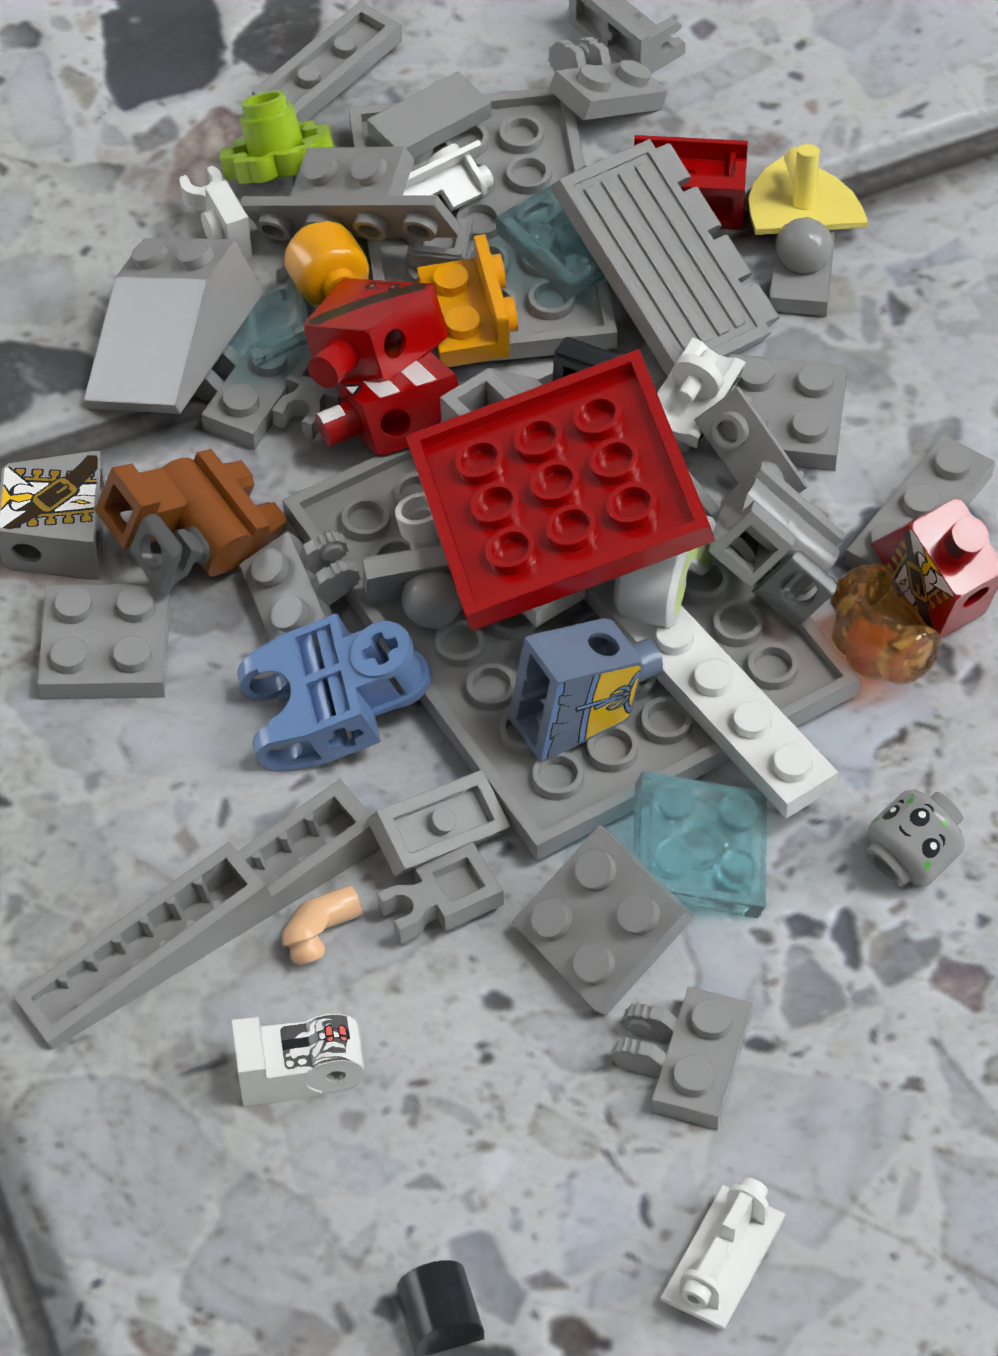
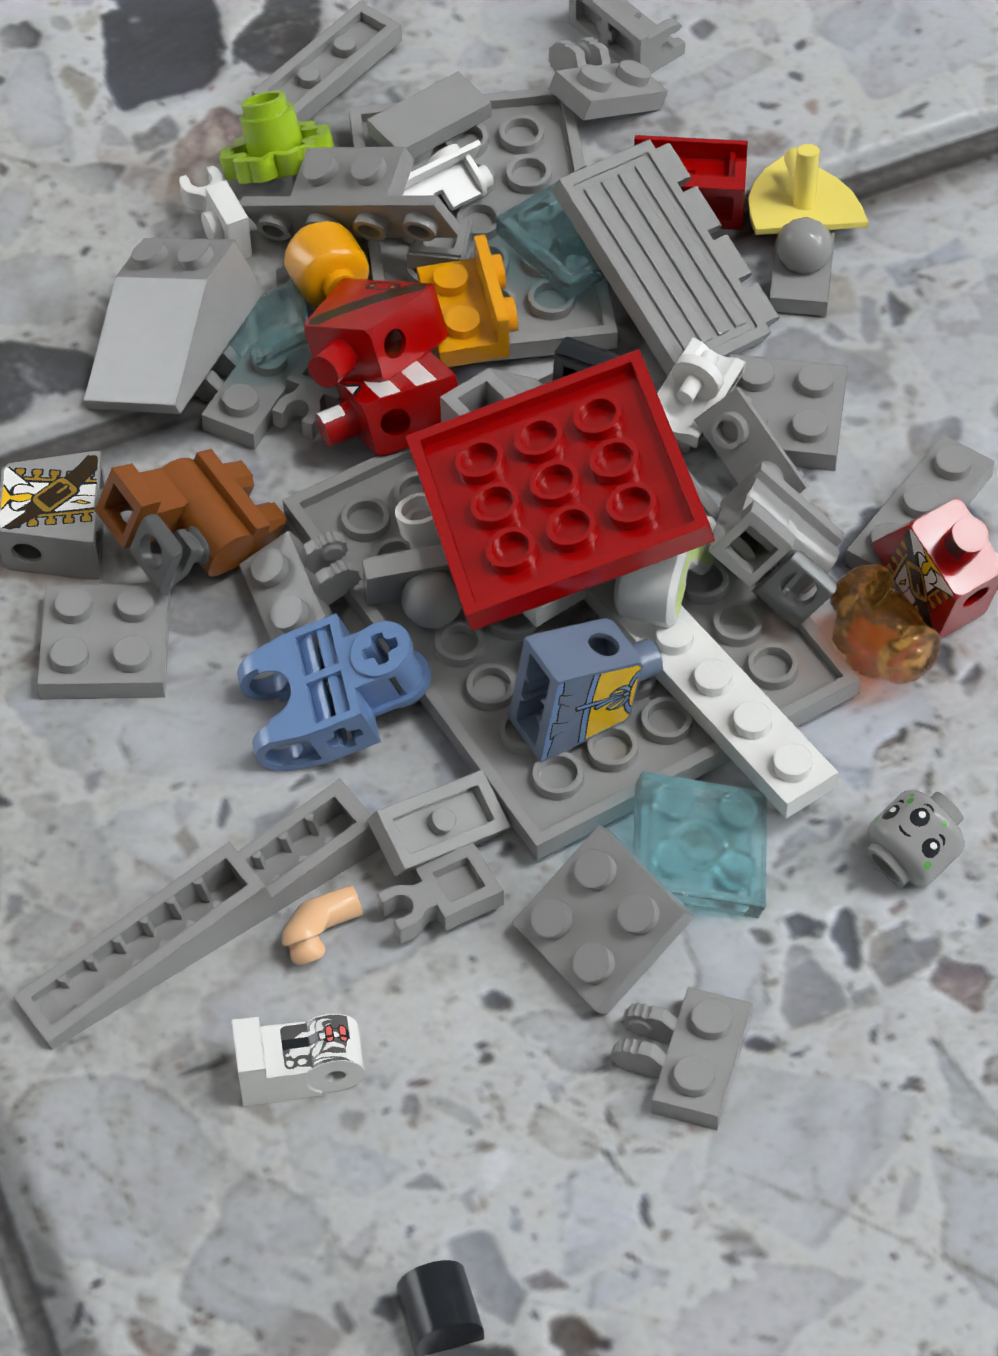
(724, 1253): white hinge -> none

